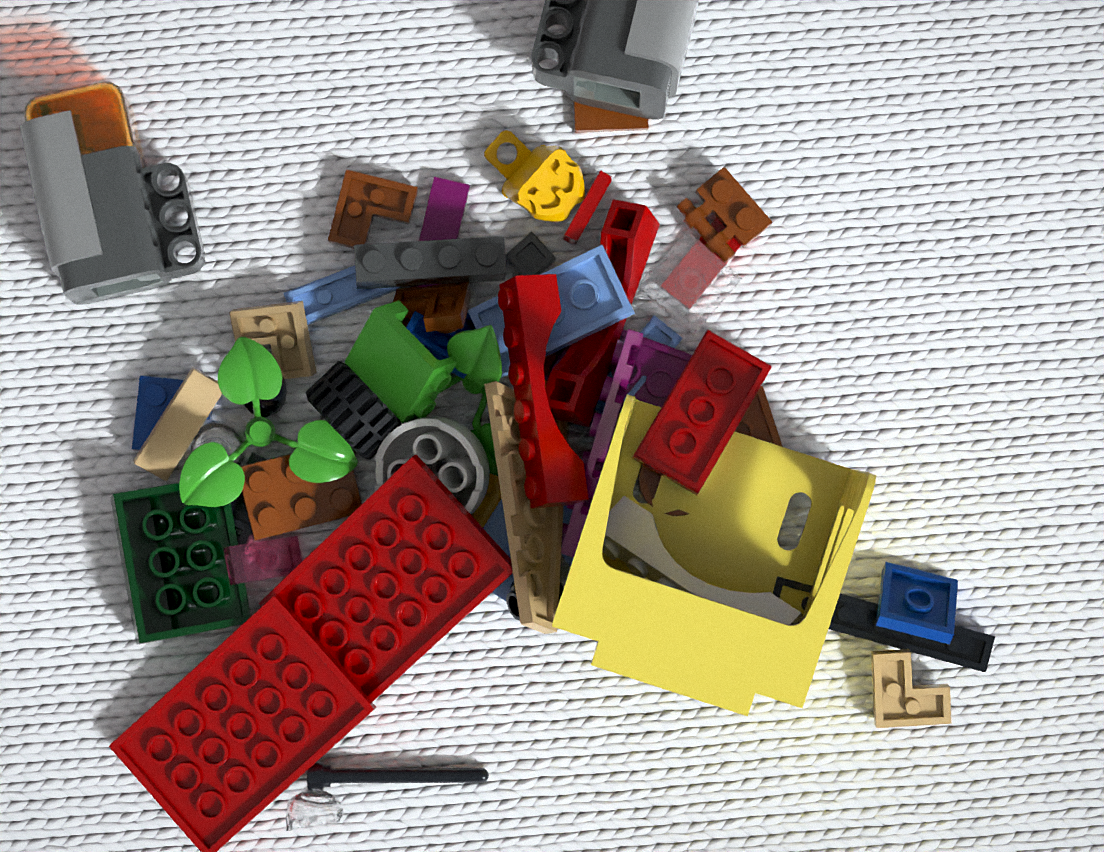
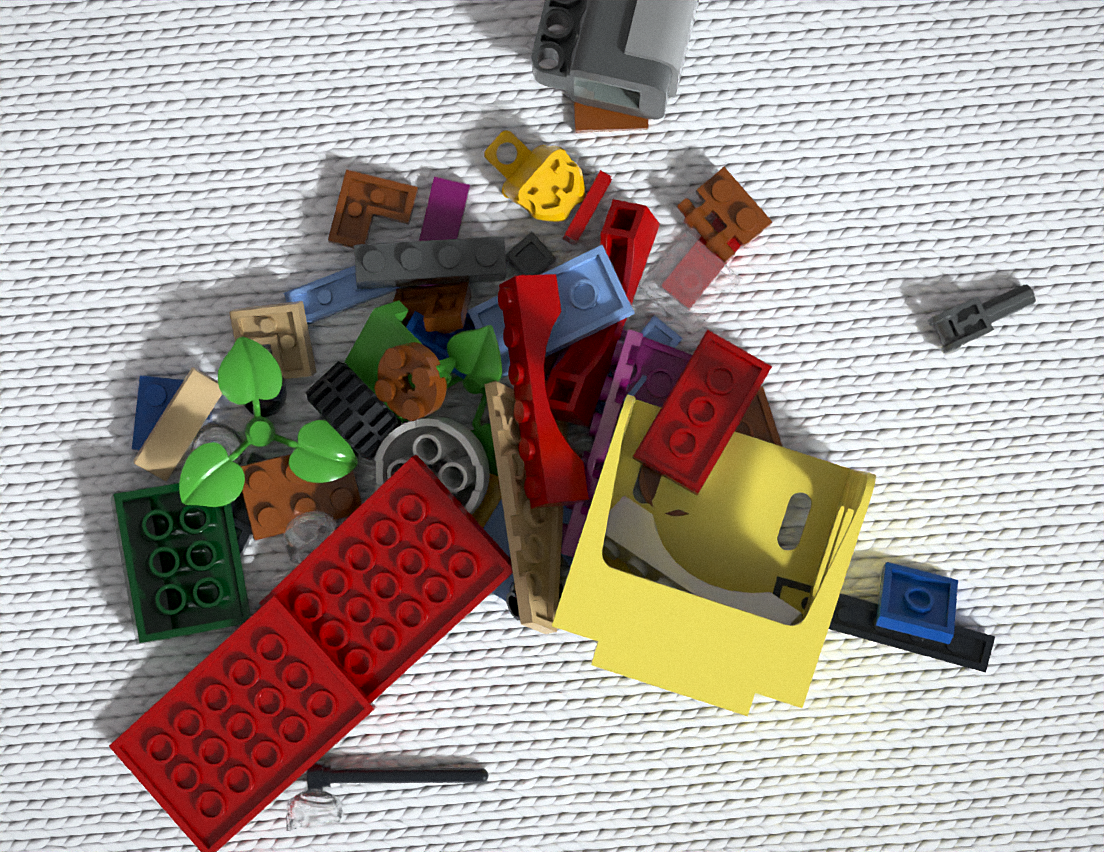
(100, 201): piece -> none
(262, 560): clear pink plate -> none
(307, 533): none -> clear hair
(394, 384): none -> dark orange plate
(898, 701): tan plate -> none
(975, 319): none -> dark grey connector

